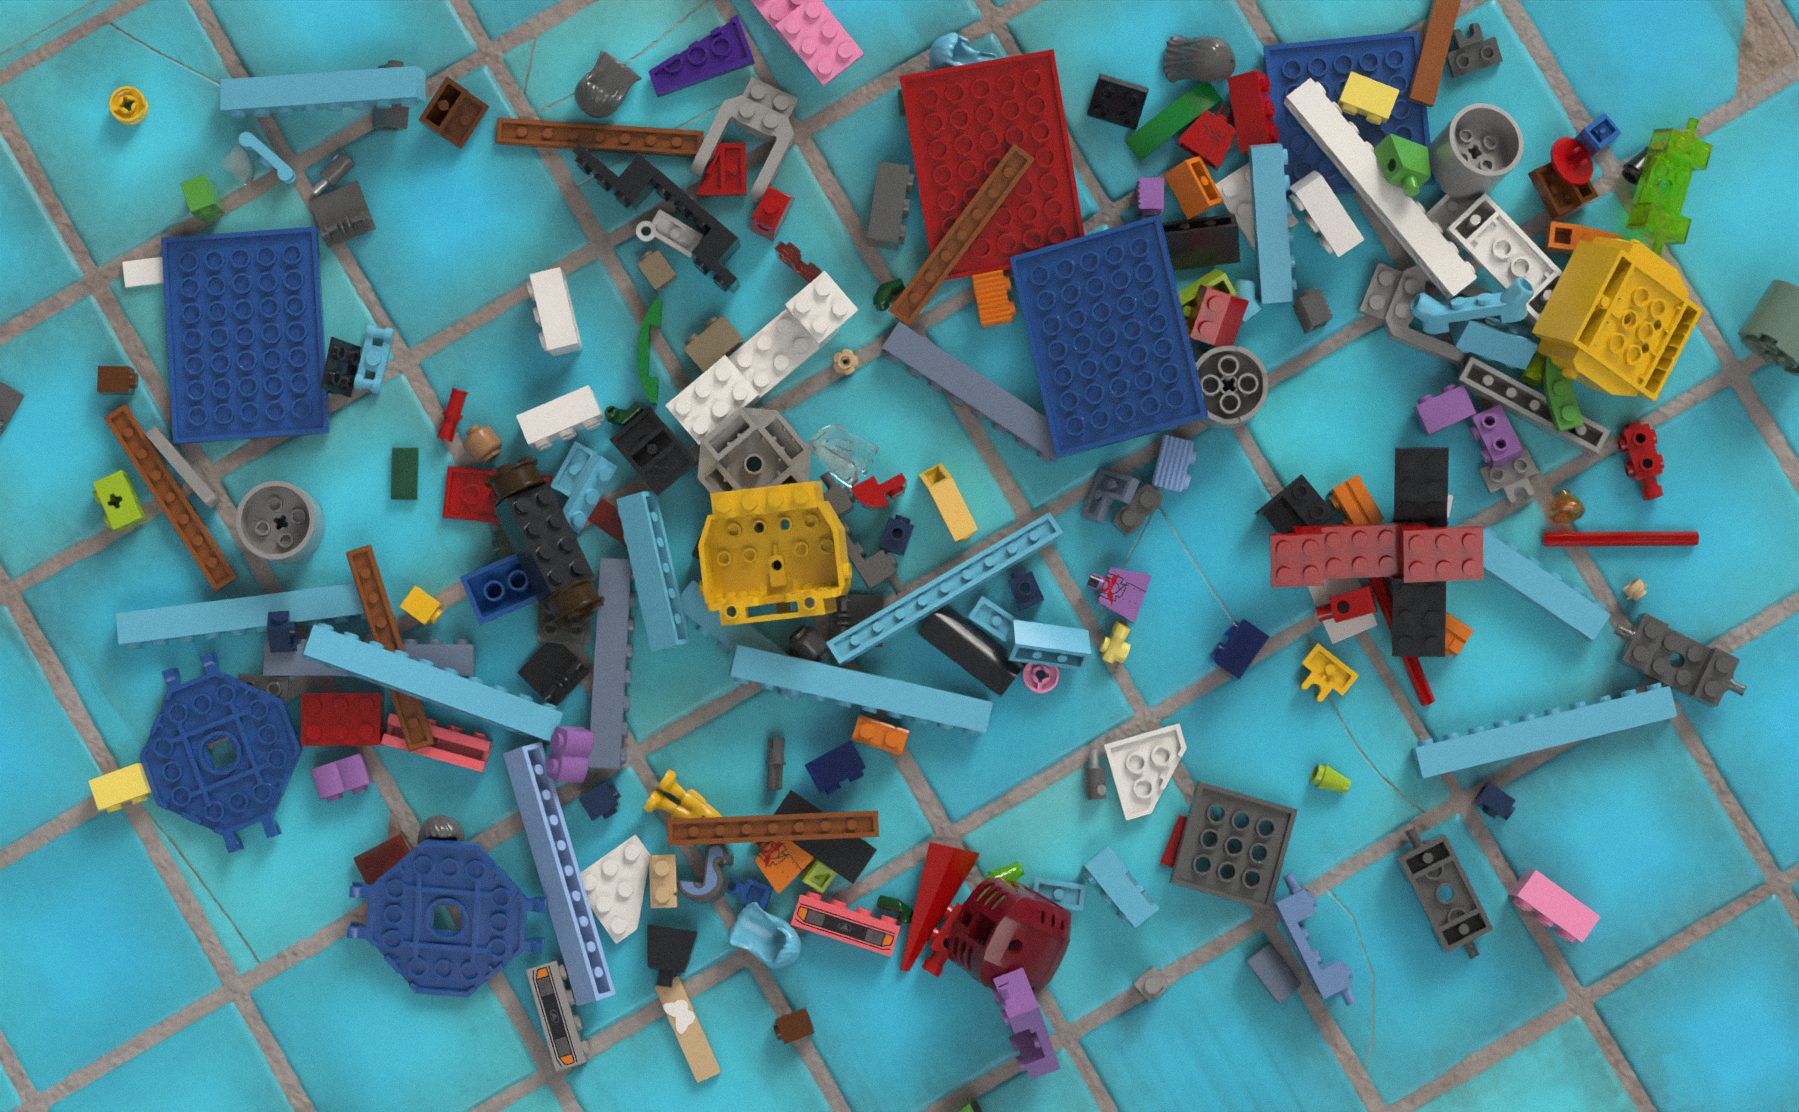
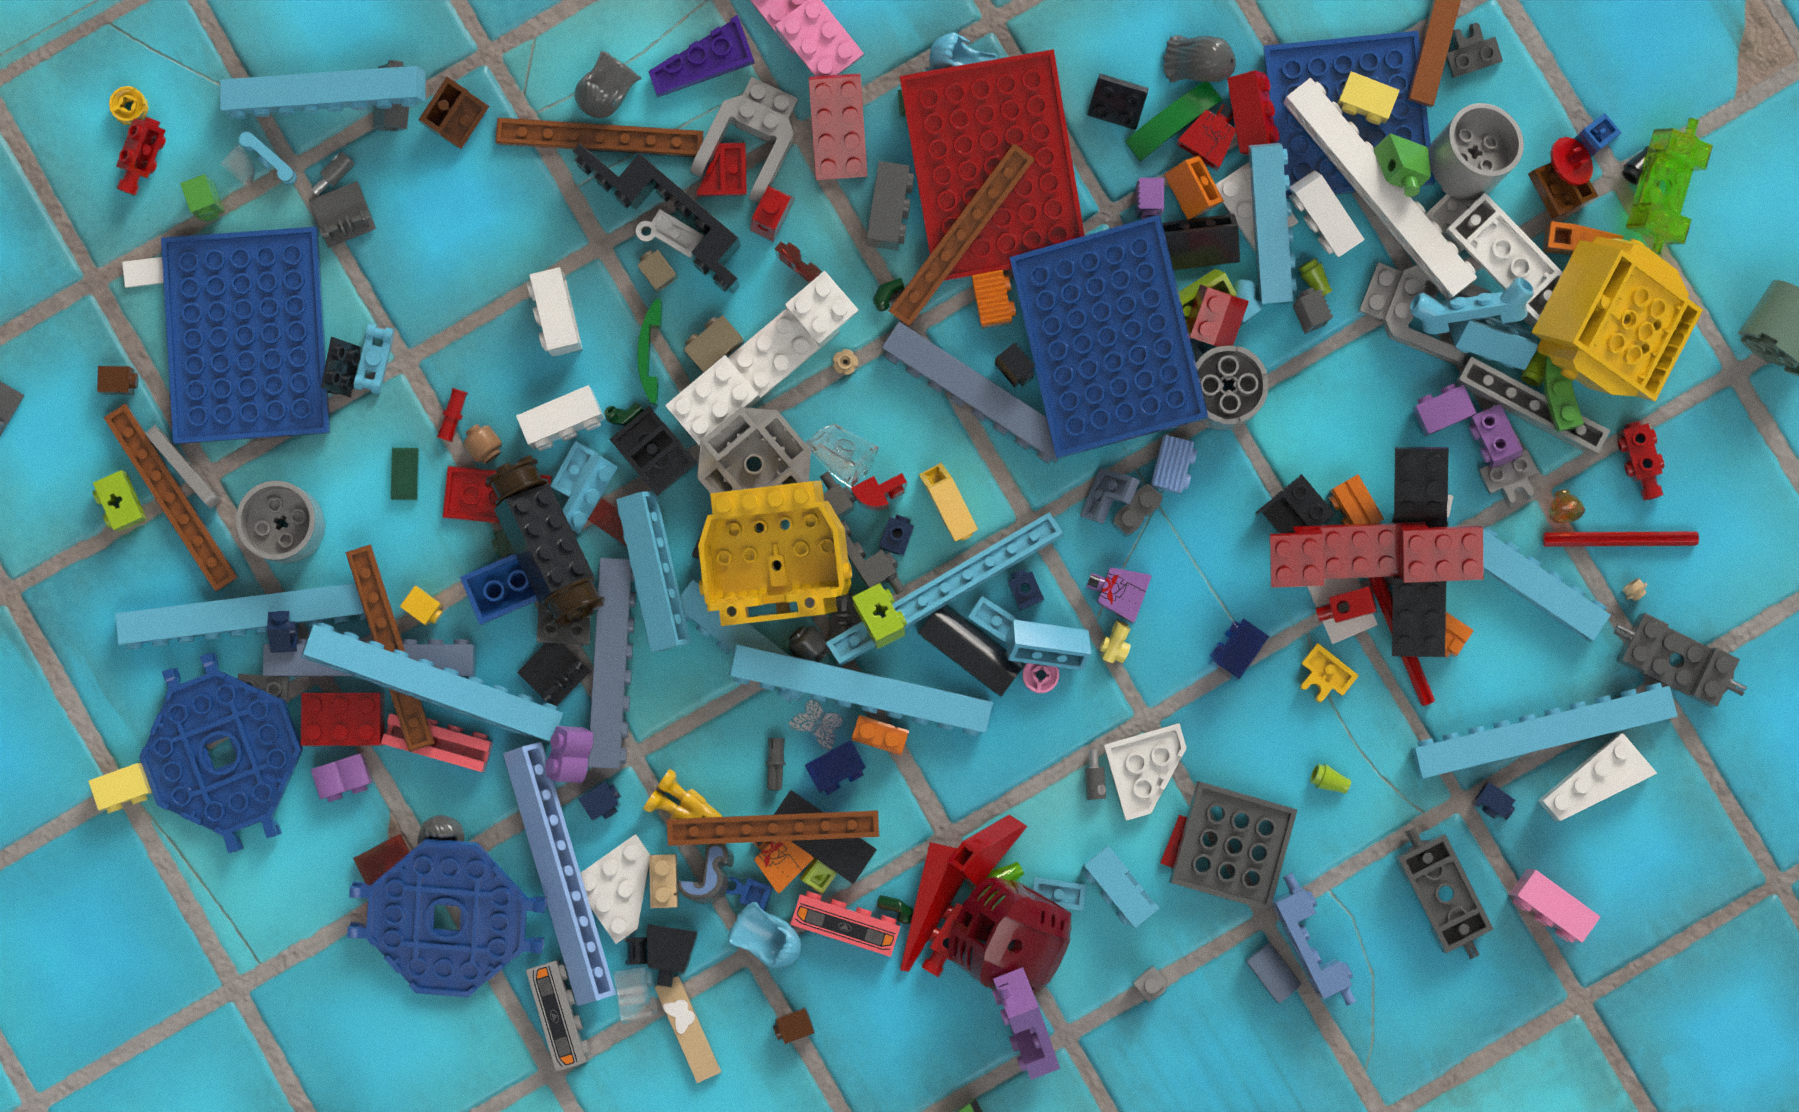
(139, 153): none -> red brick
(634, 994): none -> clear brick
(636, 950): none -> black bush
(817, 723): none -> clear animal
(838, 126): none -> plate
(880, 629): none -> lime brick
(984, 850): none -> red slope
(1015, 366): none -> black brick
(1315, 276): none -> lime cone
(1603, 774): none -> white wedge

